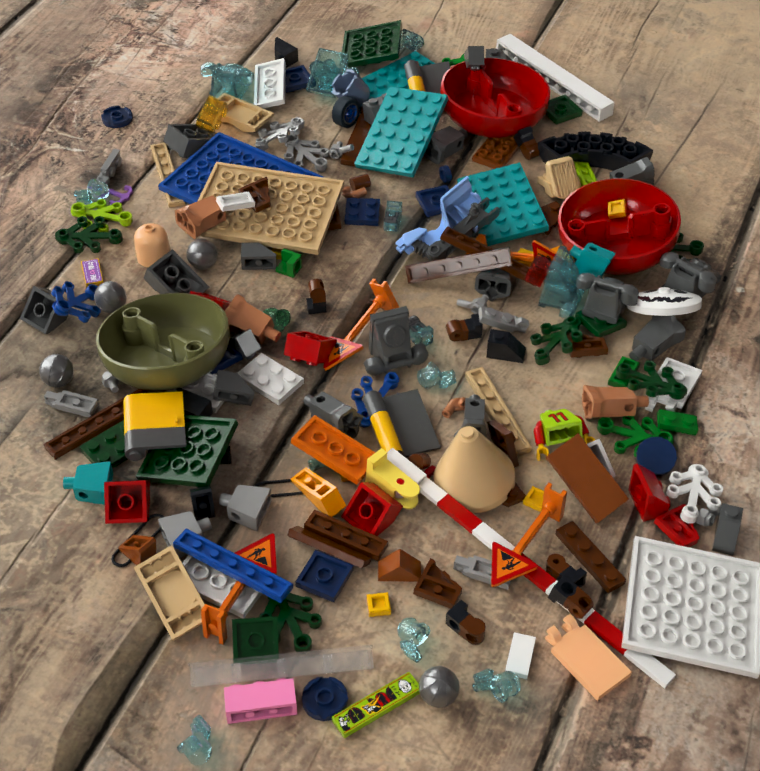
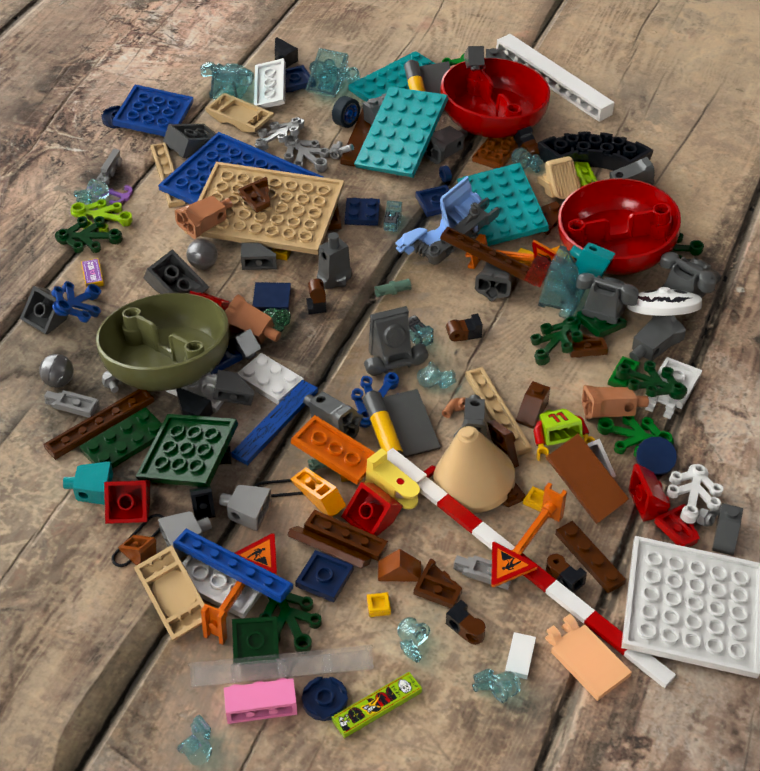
(110, 296): flat silver piece -> none
(150, 243): light nougat cylinder -> none
(152, 110): none -> blue plate
(153, 422): door -> none
(211, 114): clear yellow brick -> none
(235, 201): white tile -> none
(271, 295): none -> dark blue tile
(273, 423): none -> blue tile
(290, 263): green panel -> none
(308, 347): red slope -> none
(334, 262): none -> dark grey piece
(345, 347): orange piece -> none
(347, 193): nougat arm -> none
(351, 85): sand blue cylinder -> none
(360, 182): reddish brown piece -> none
(373, 44): dark green plate -> none
(393, 287): none -> sand green pin
(411, 40): clear light blue leg -> none
(420, 460): reddish brown piece -> none
(439, 686): flat silver piece -> none
(459, 265): tile -> none
(475, 304): light grey piece -> none
(502, 320): light grey hinge -> none
(505, 346): black slope -> none
(526, 160): none -> clear light blue piece
(533, 404): none -> reddish brown slope
(563, 109): dark green plate -> none
(571, 597): leg -> none
(617, 209): yellow tile -> none
(677, 422): green plate -> none

